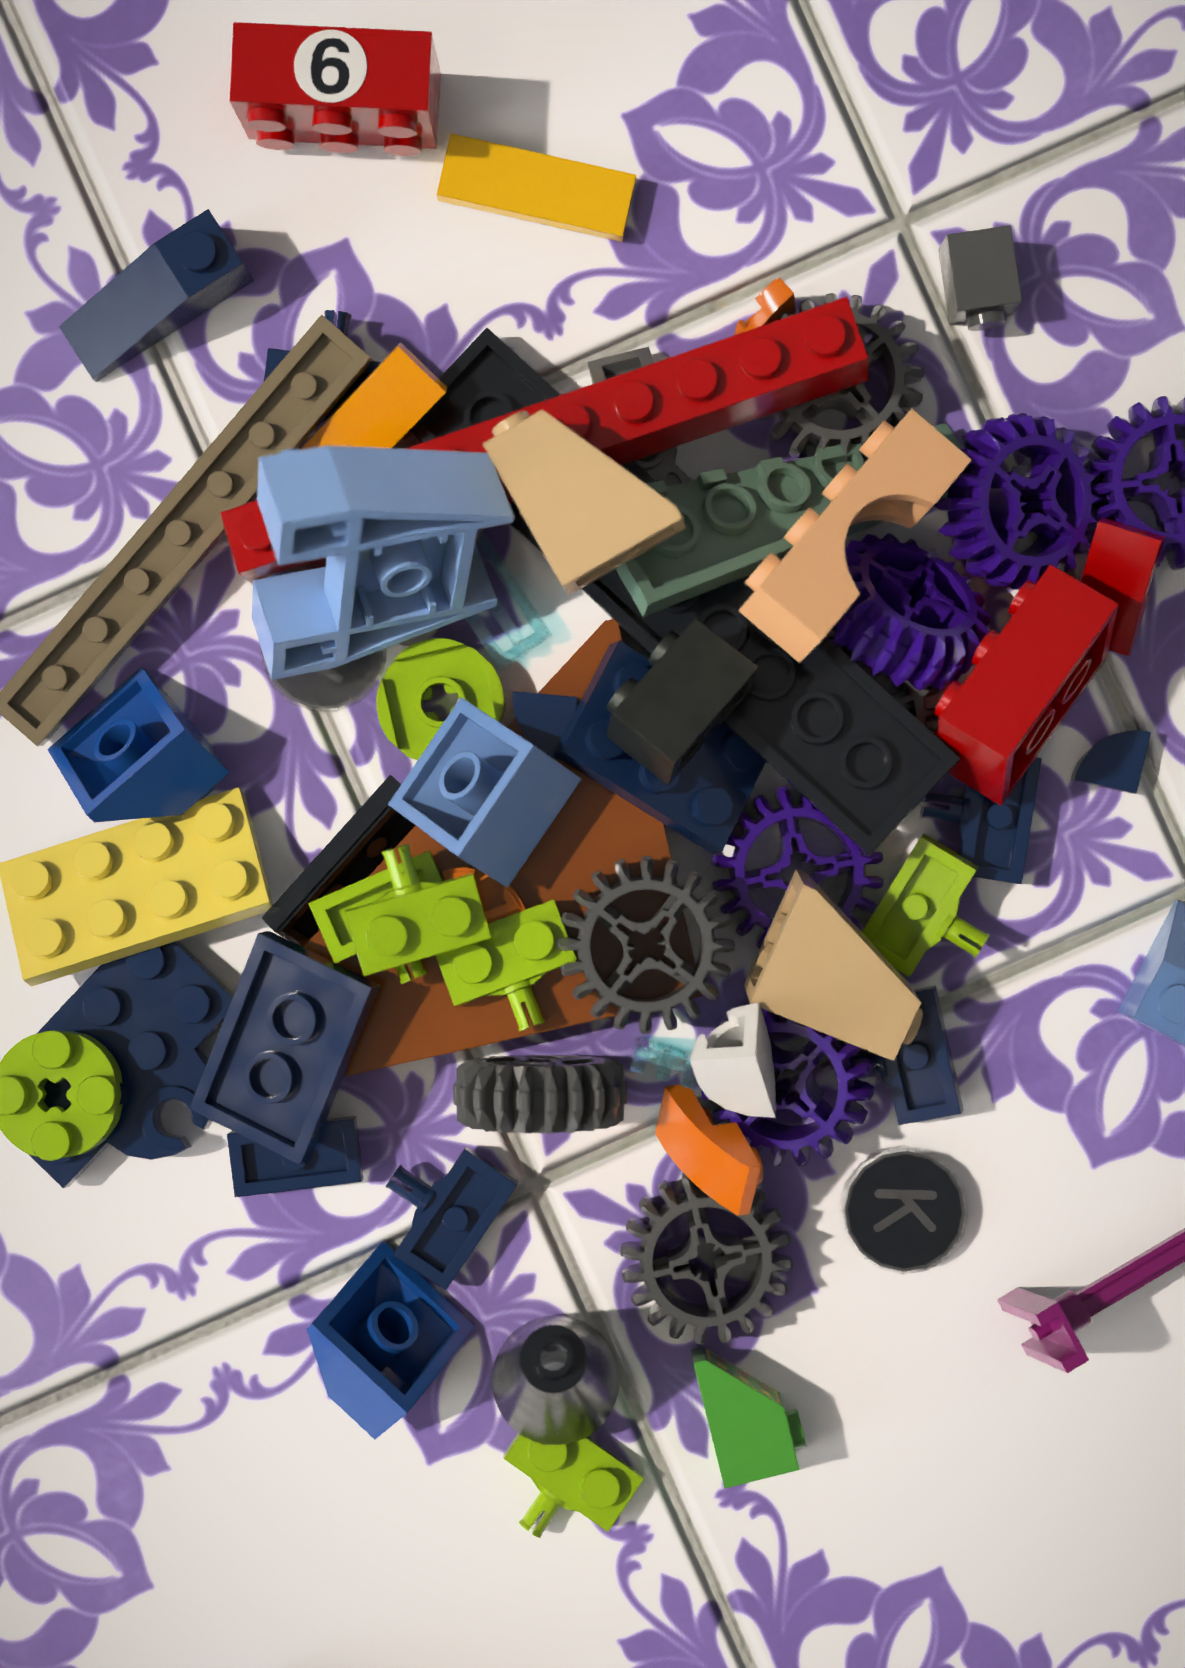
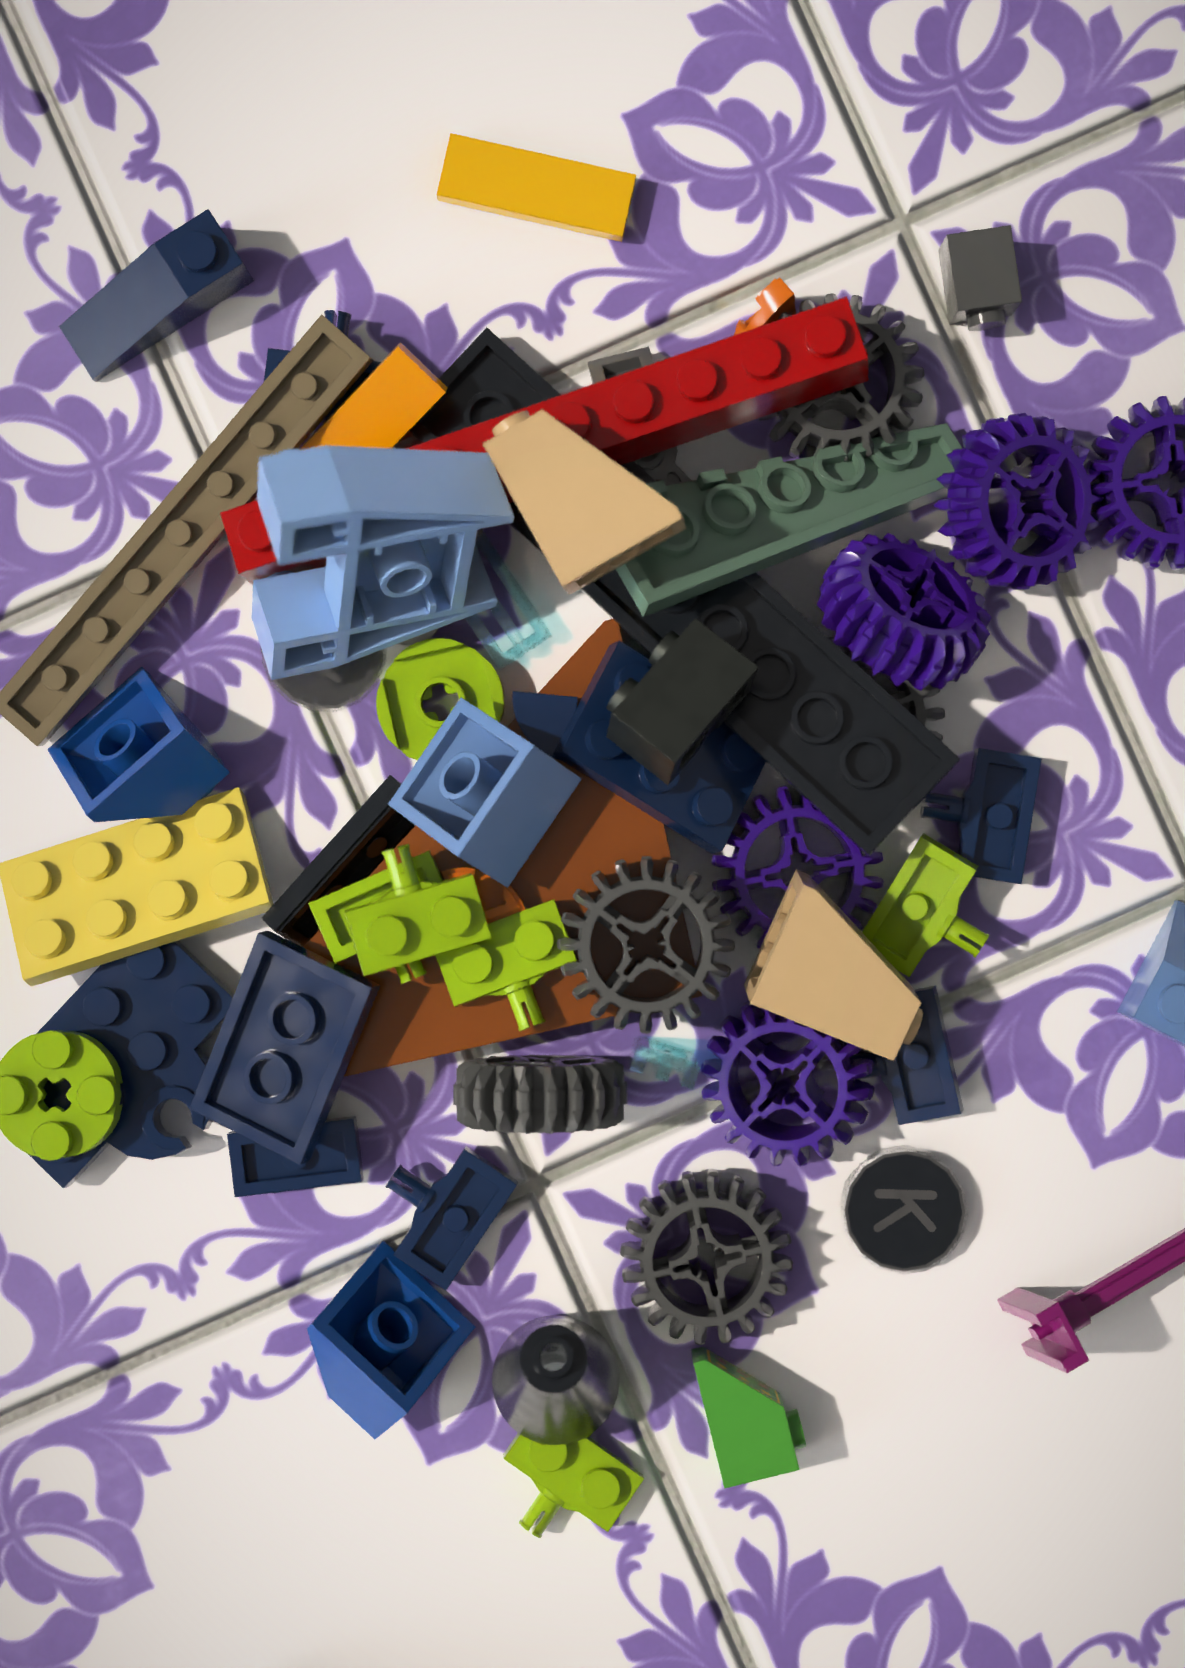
(336, 87): red brick -> none
(709, 1154): orange slope -> none
(737, 1064): white brick -> none
(811, 586): light nougat arch -> none
(1025, 681): red brick -> none
(1114, 762): dark blue tile -> none
(1122, 569): red slope -> none

